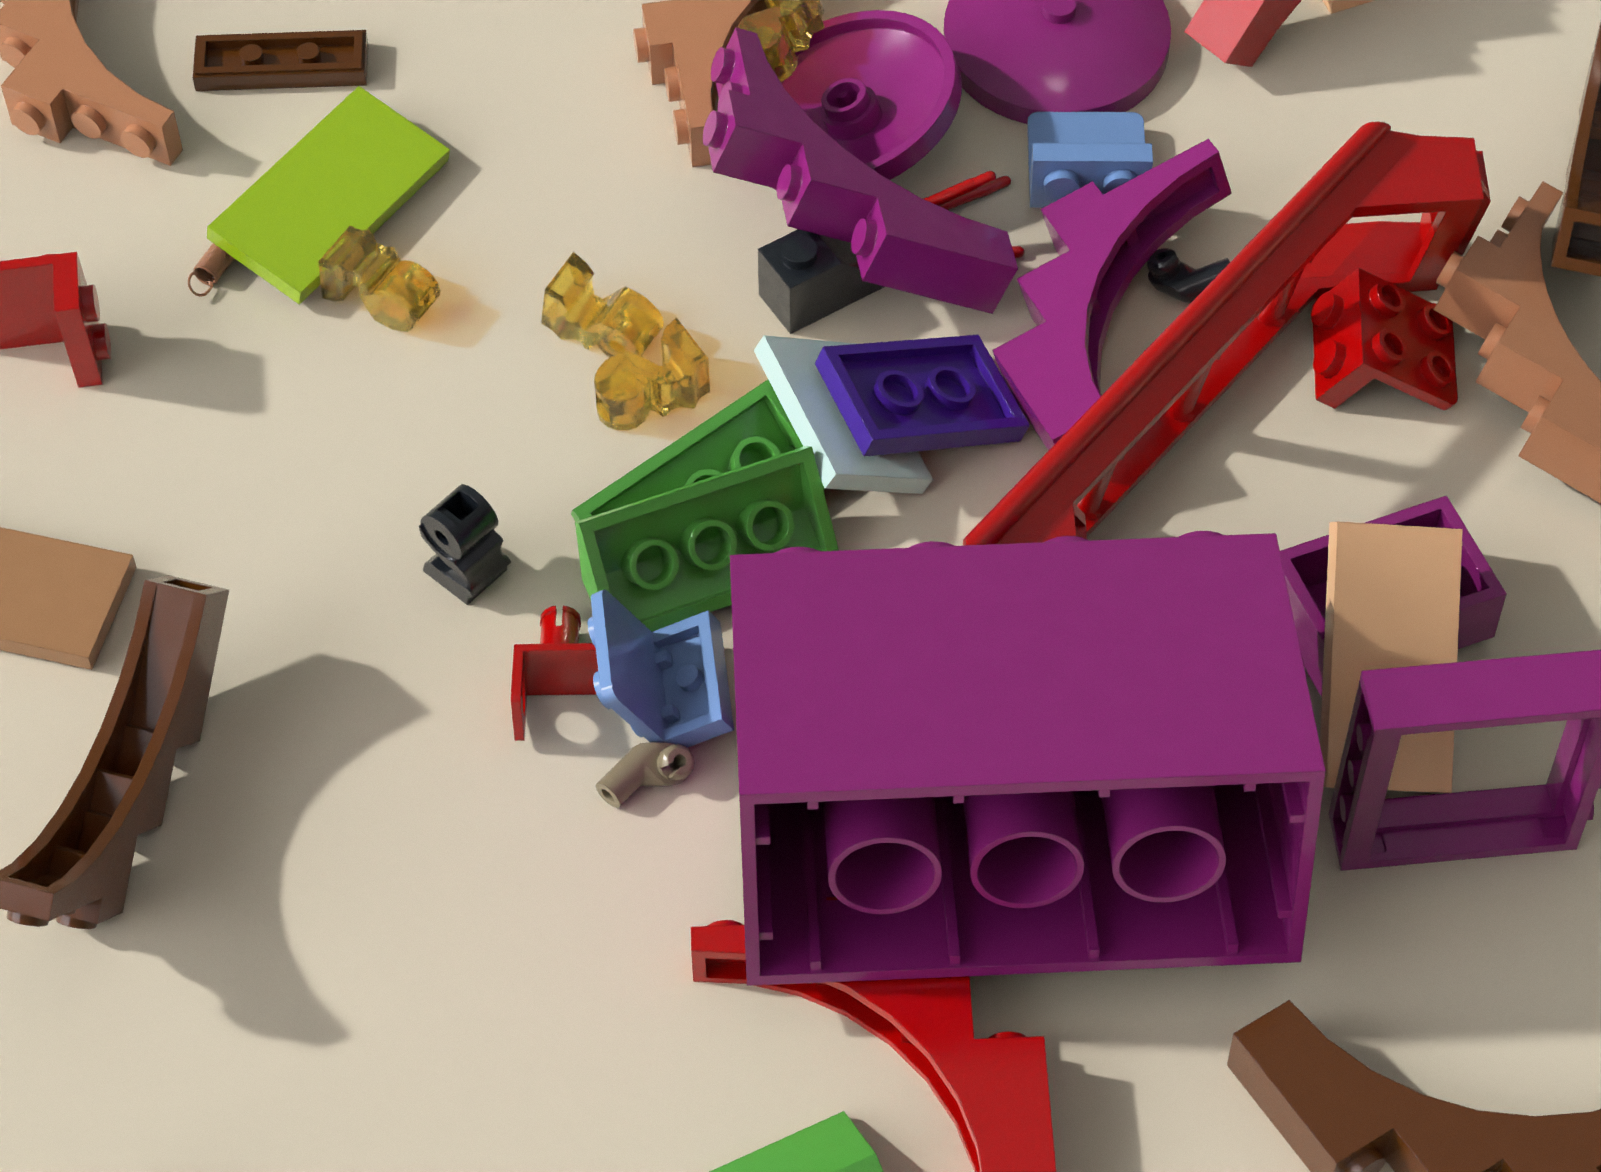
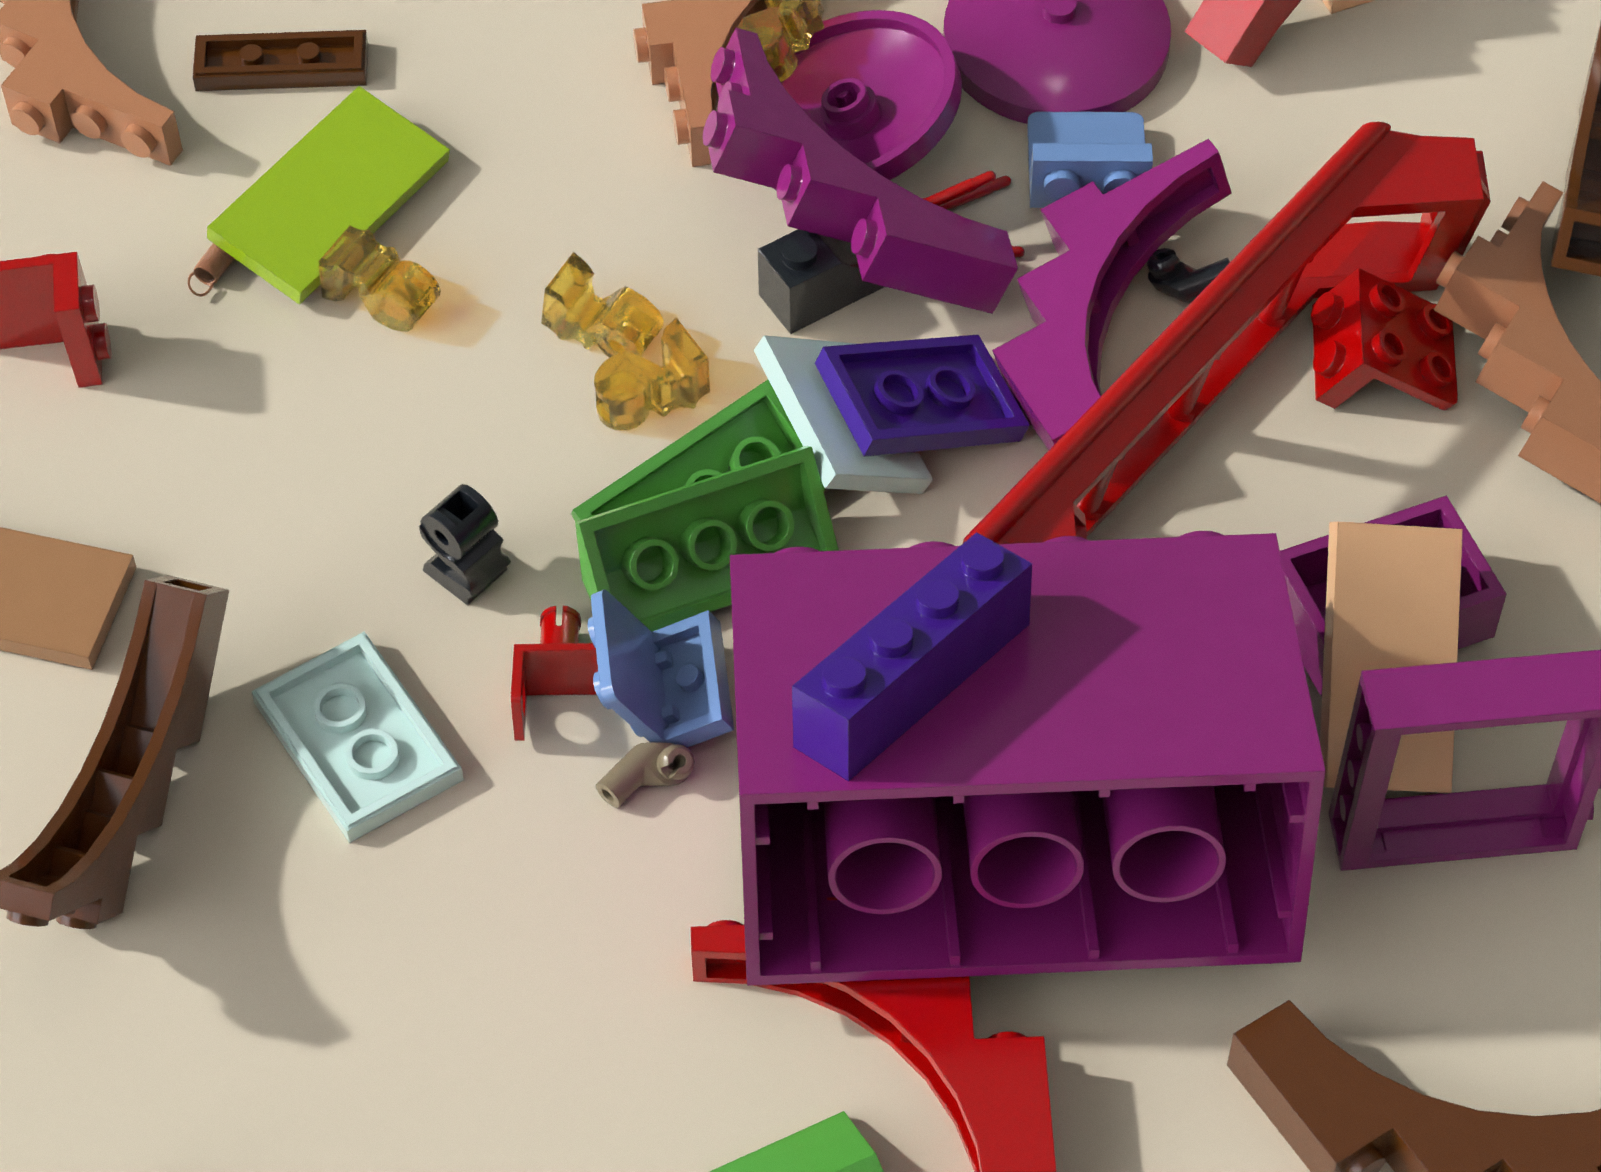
(357, 736): none -> light aqua tile
(911, 656): none -> dark purple brick

